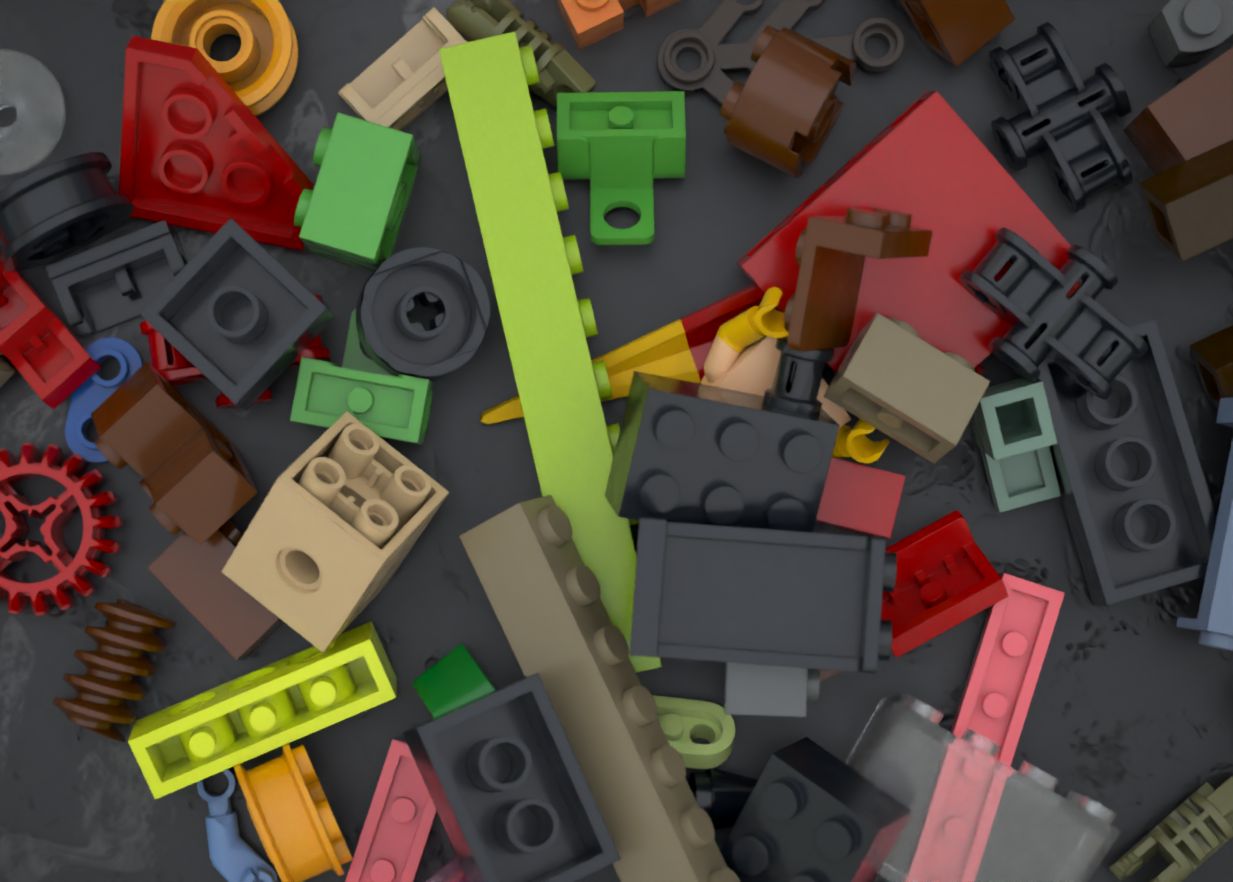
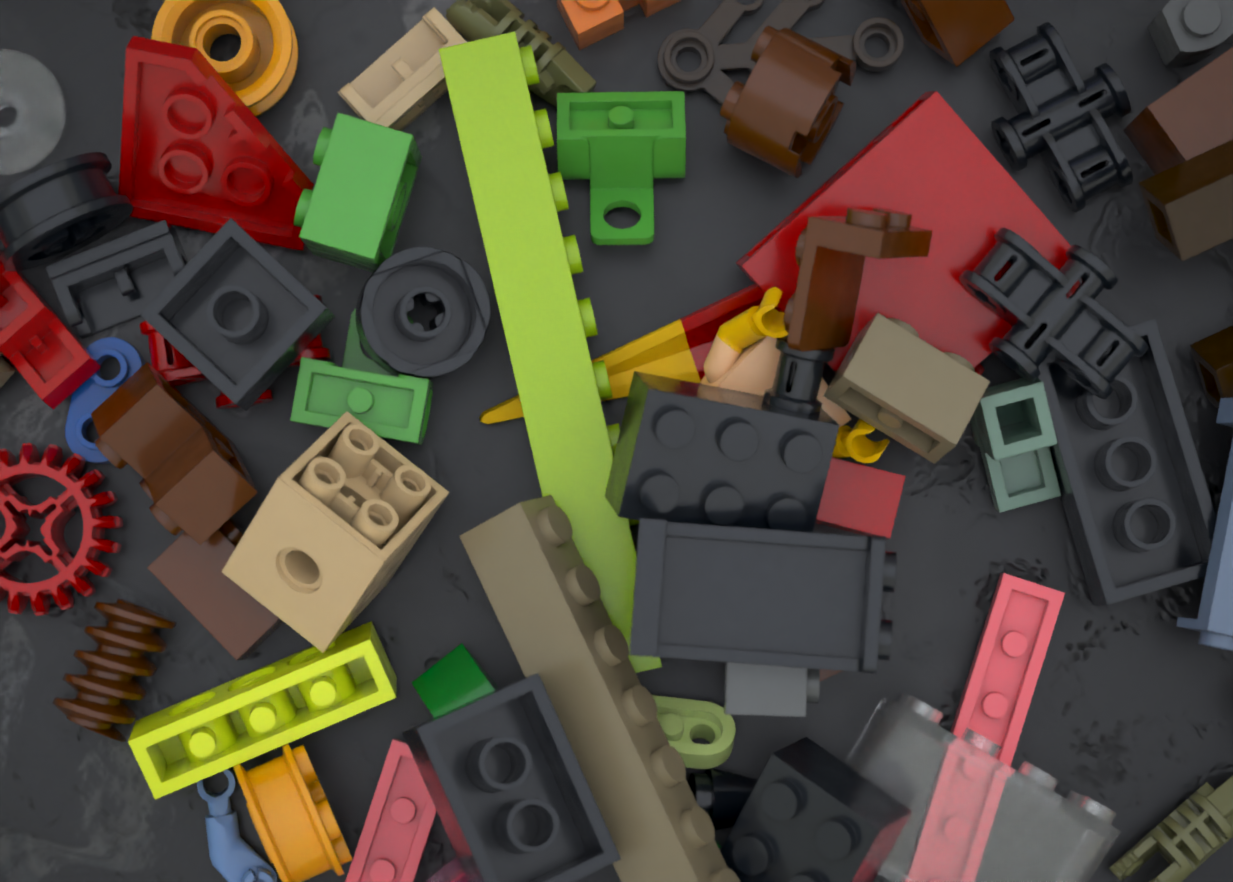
(938, 583): red bracket -> none

